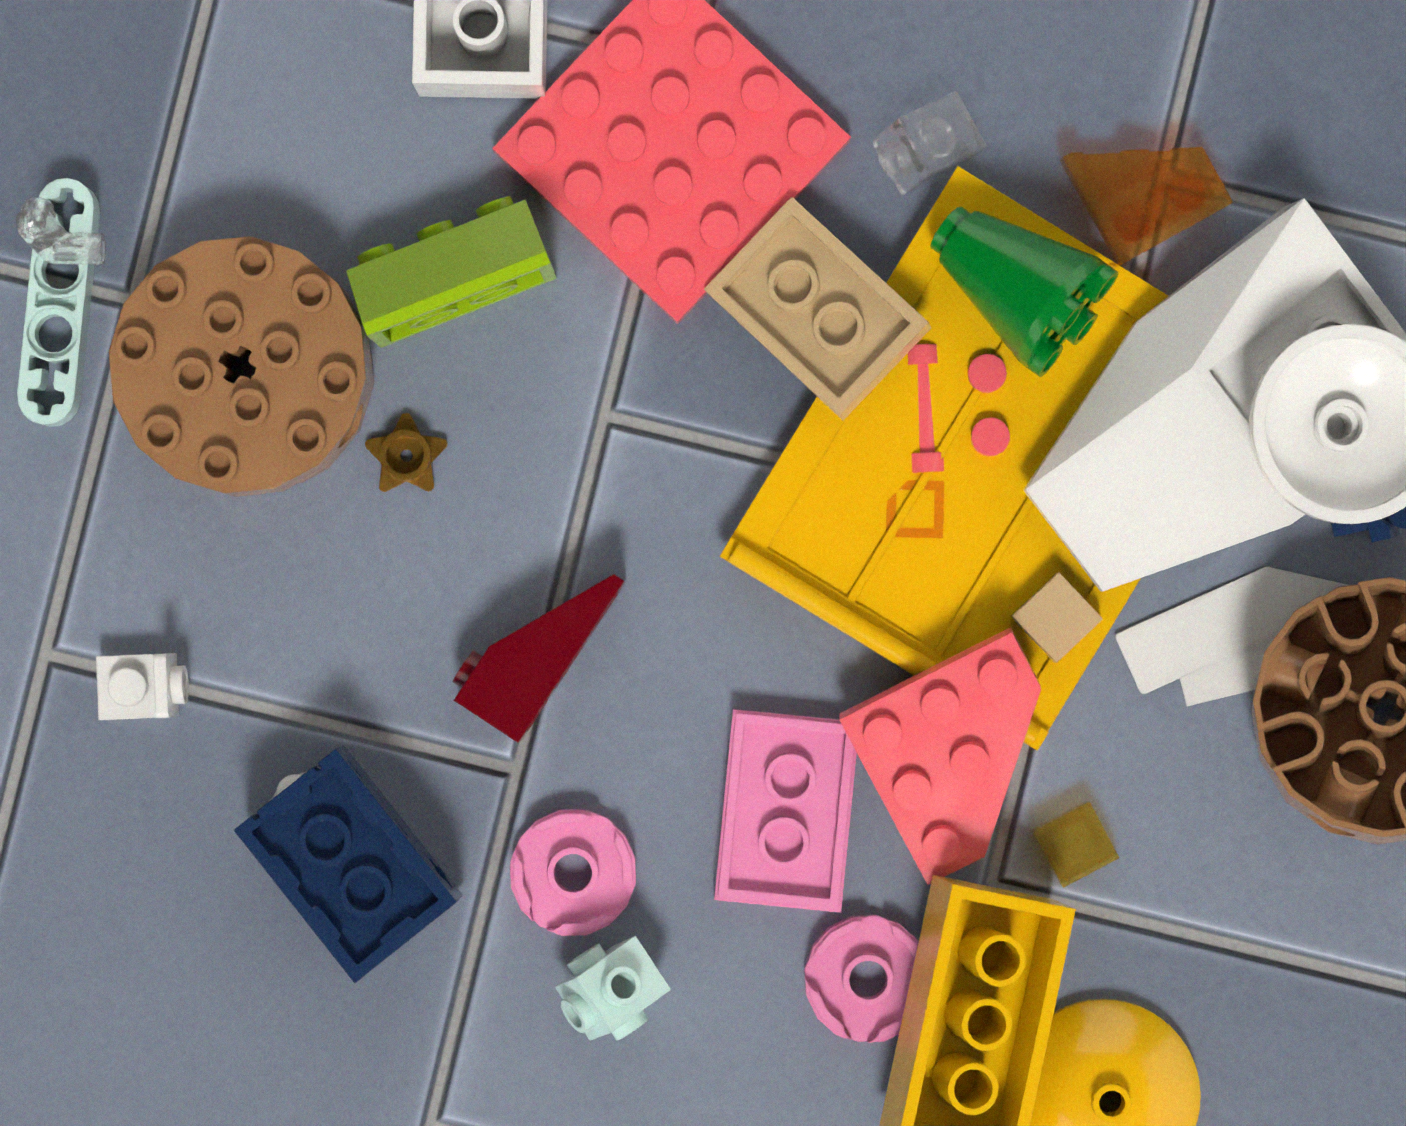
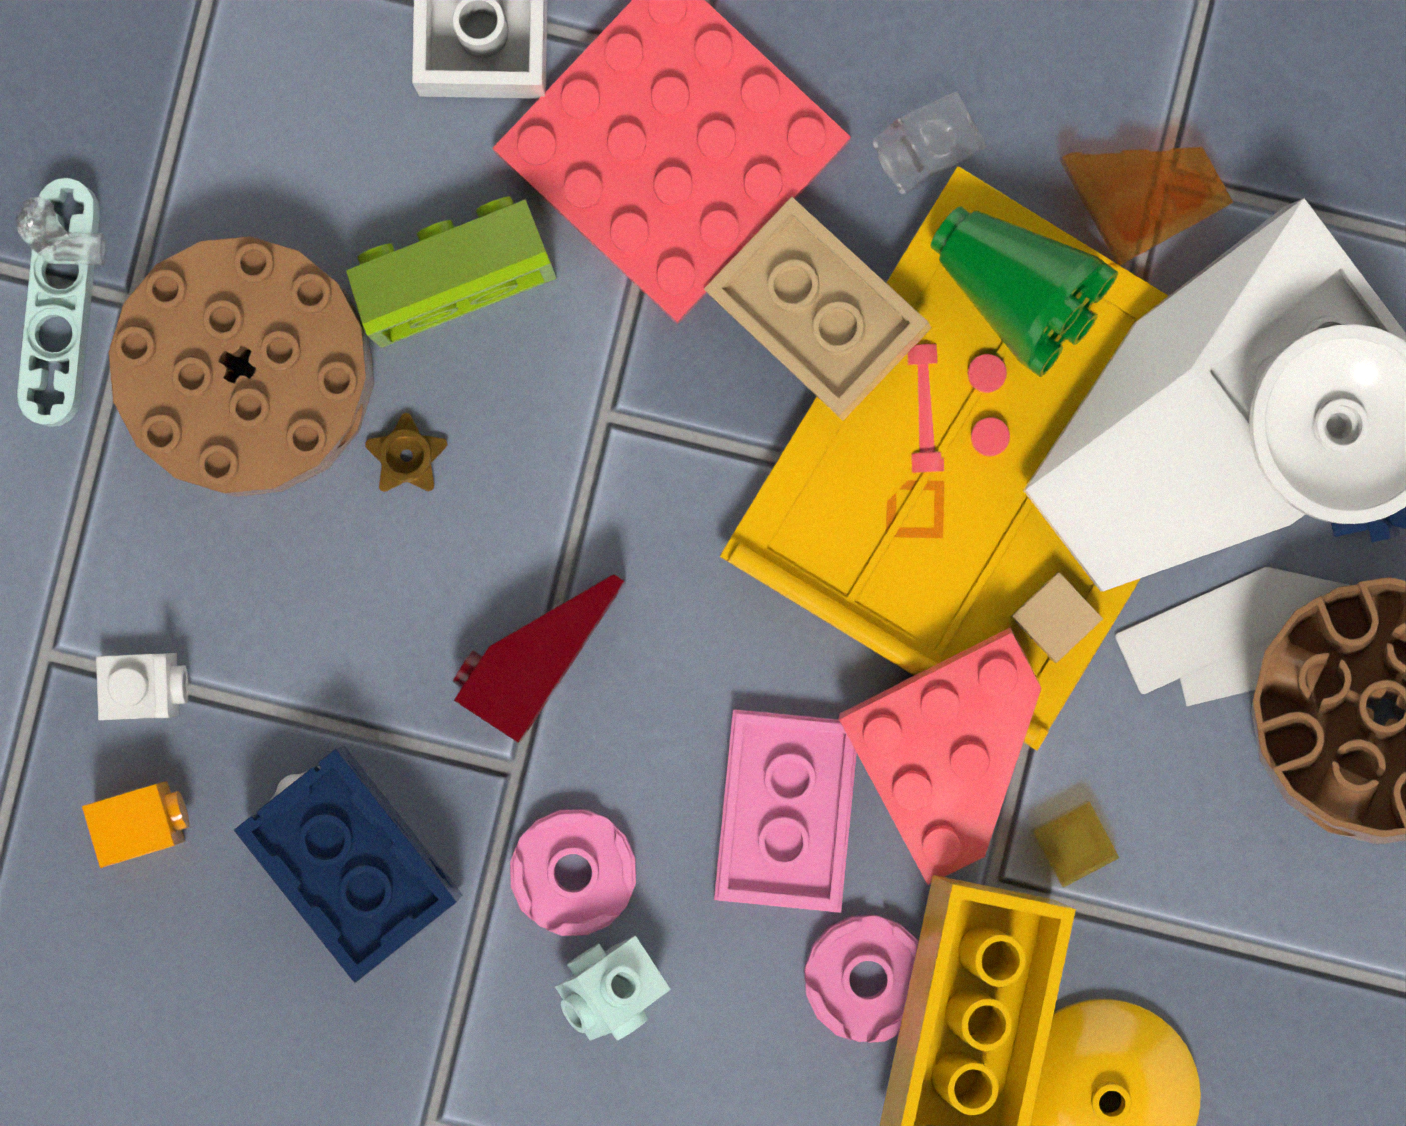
(136, 823): none -> light orange brick

